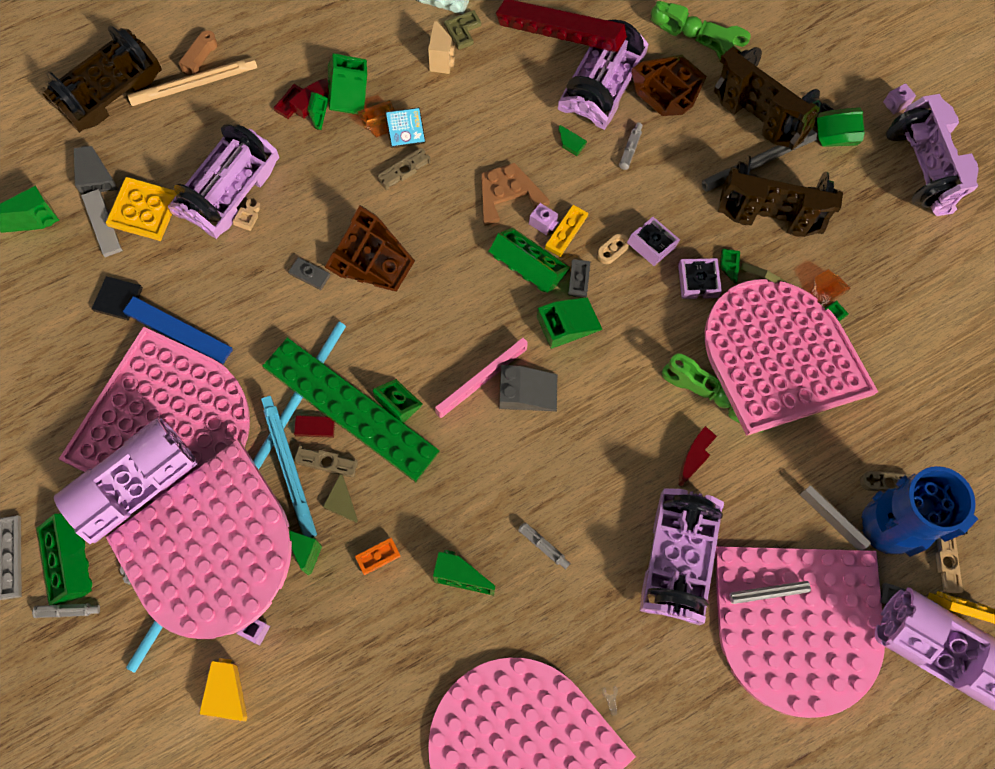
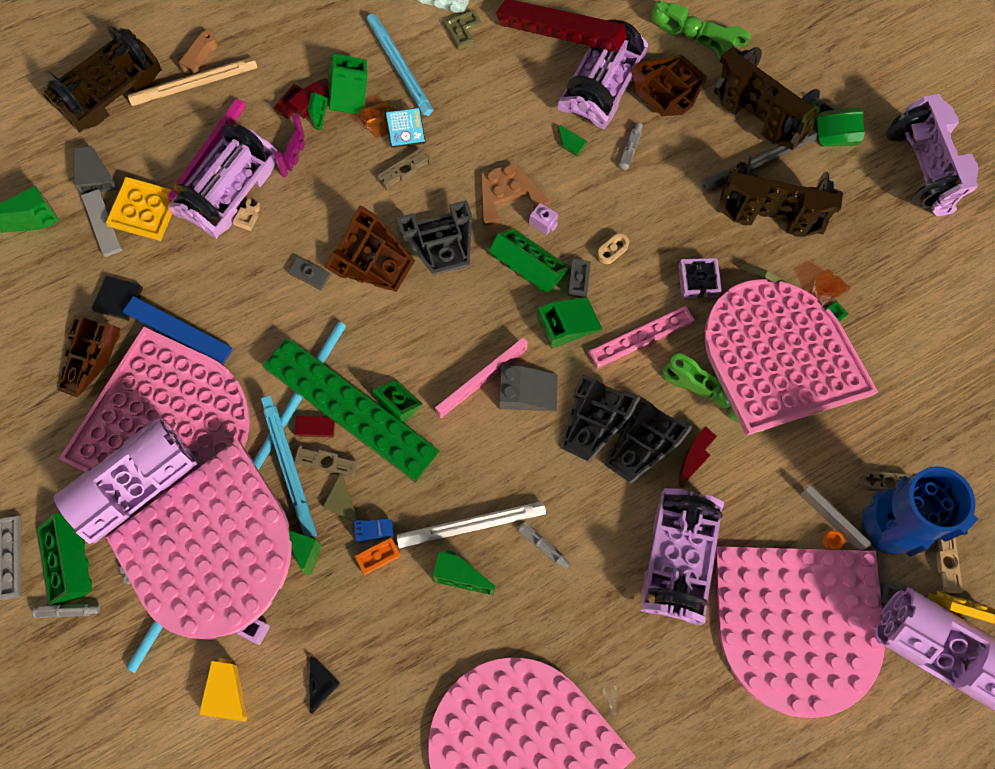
(87, 354): none -> reddish brown wedge
(229, 118): none -> dark pink piece
(294, 147): none -> magenta plate
(320, 685): none -> black tile
(373, 530): none -> blue leg
(400, 65): none -> medium azure piece
(440, 50): tan slope -> none
(442, 240): none -> dark grey wedge
(470, 524): none -> white piece
(566, 230): yellow plate -> none
(595, 417): none -> dark grey wedge
(641, 337): none -> bright pink tile
(645, 441): none -> dark grey wedge
(653, 241): piece -> none
(730, 263): green tile -> none
(770, 592): light grey axle -> none
(833, 540): none -> orange tile
(899, 98): lavender brick -> none

